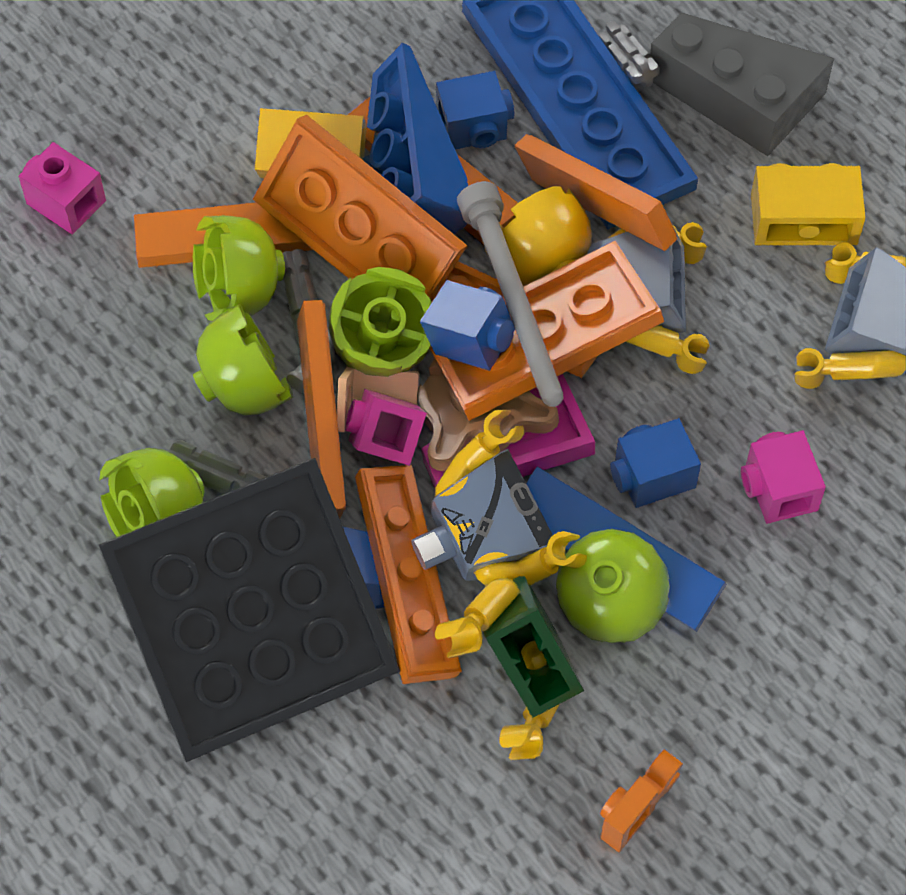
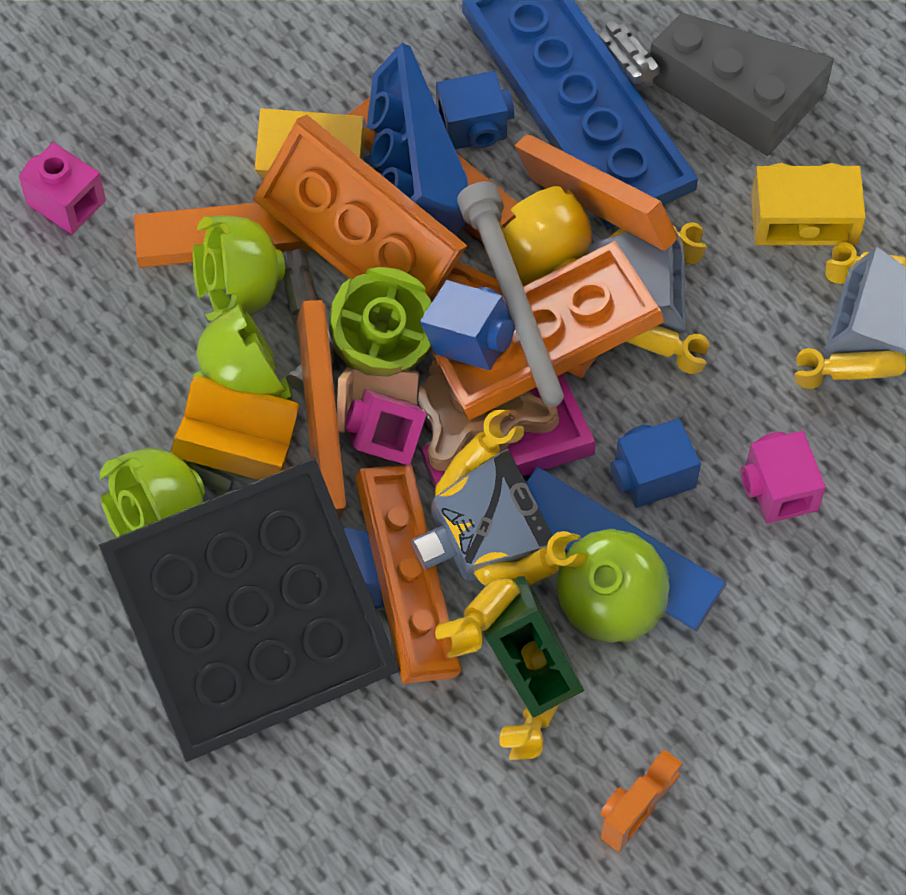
(235, 430): none -> light orange panel

